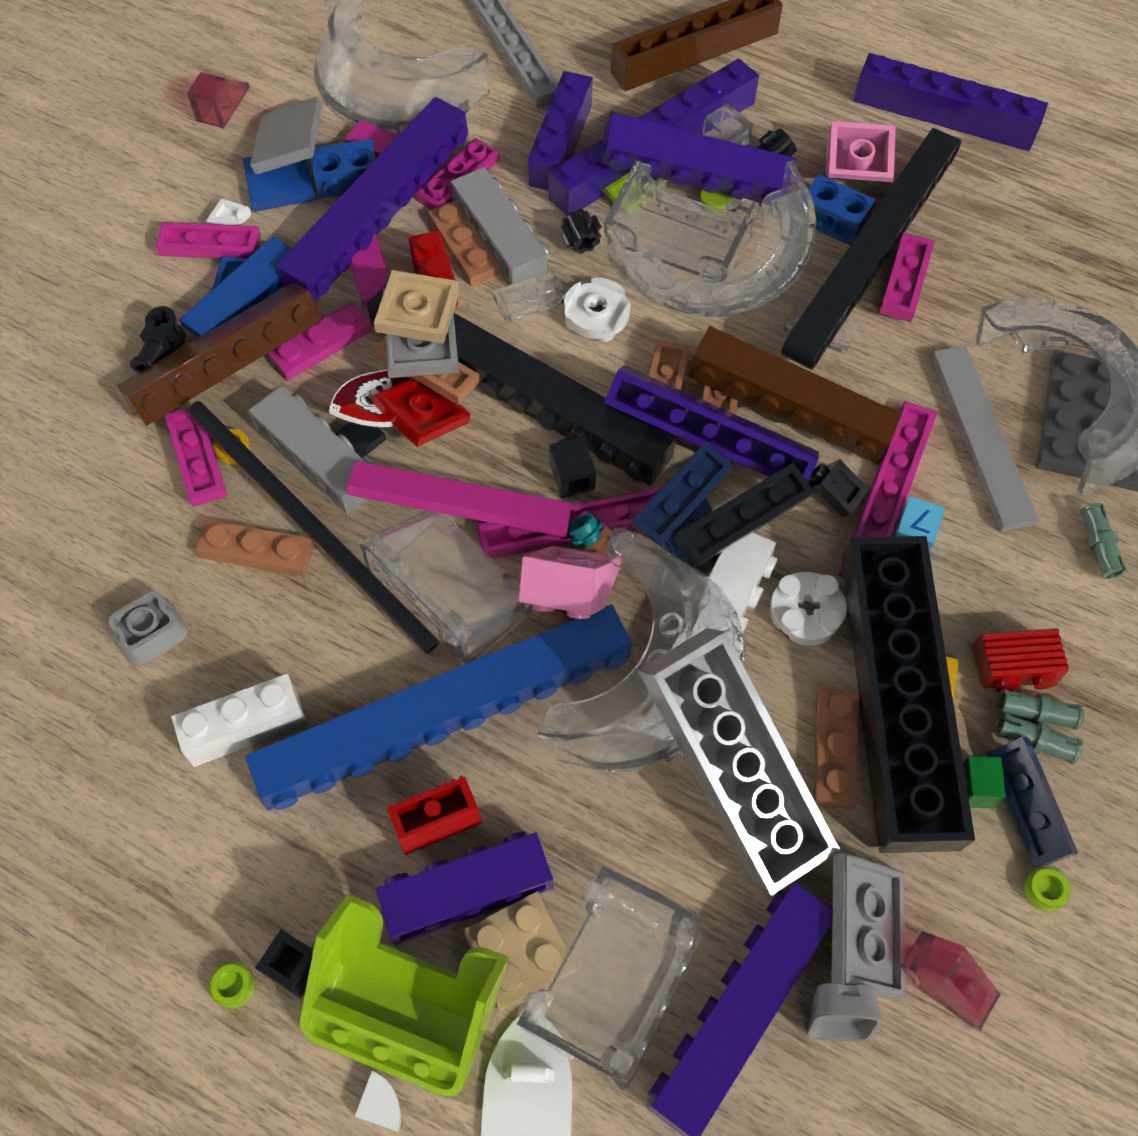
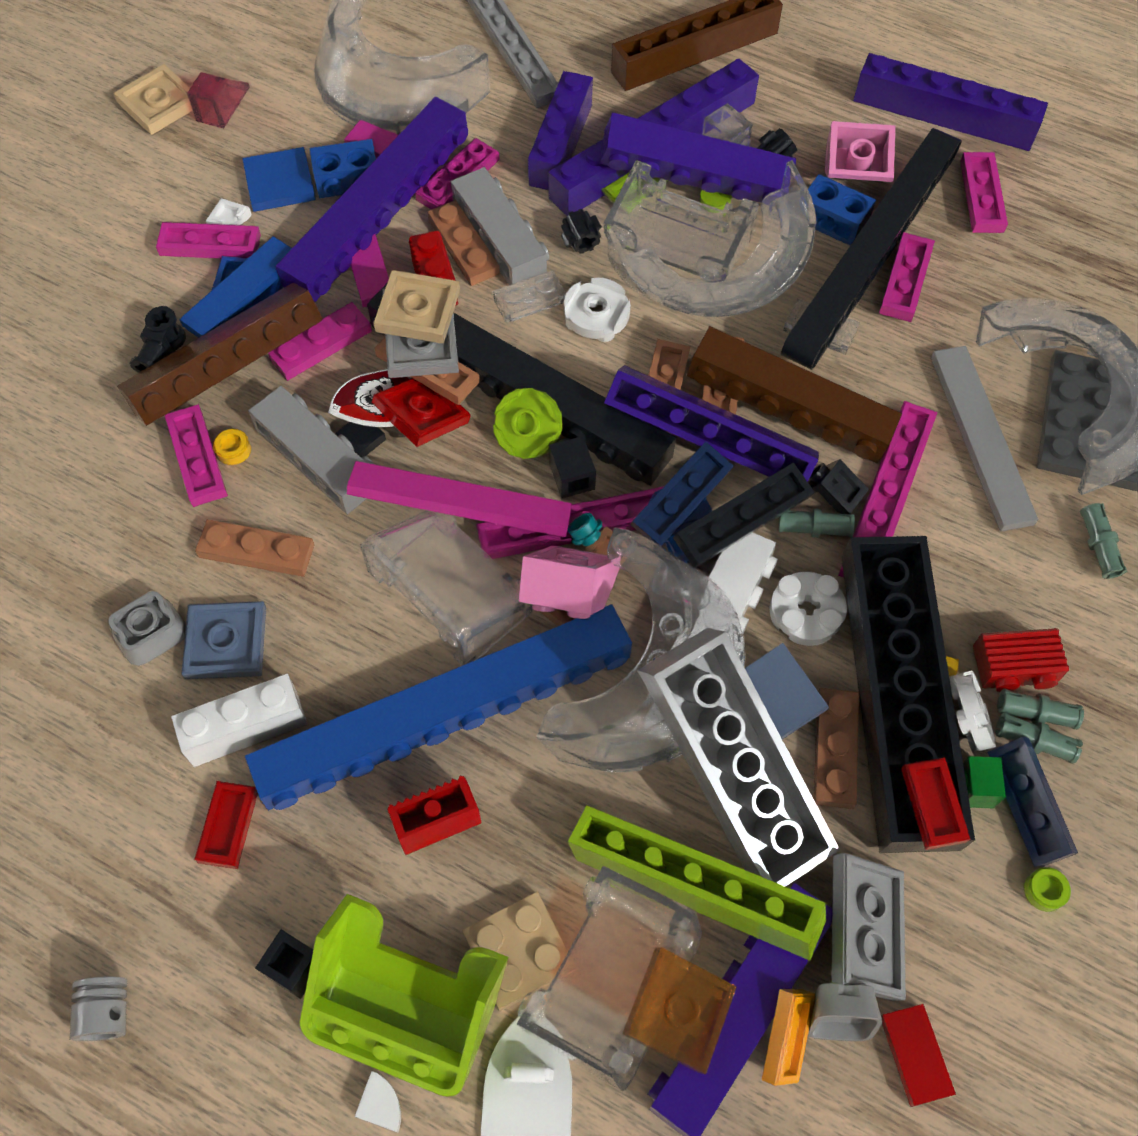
(98, 1009): none -> light grey piece
(155, 99): none -> tan plate
(224, 640): none -> sand blue tile
(226, 825): none -> red tile
(231, 985): lime tile -> none
(286, 136): light grey tile -> none
(315, 529): black piece -> none
(464, 887): dark purple brick -> none
(527, 423): none -> lime tile
(679, 1010): none -> clear orange tile
(701, 882): none -> lime brick
(785, 690): none -> sand blue tile
(788, 1036): none -> light orange tile
(817, 523): none -> sand green pin
(917, 1055): none -> red tile
(920, 519): medium azure brick -> none
(935, 803): none -> red tile
(951, 978): clear pink slope -> none
(973, 713): none -> white plate
(983, 192): none -> dark pink plate

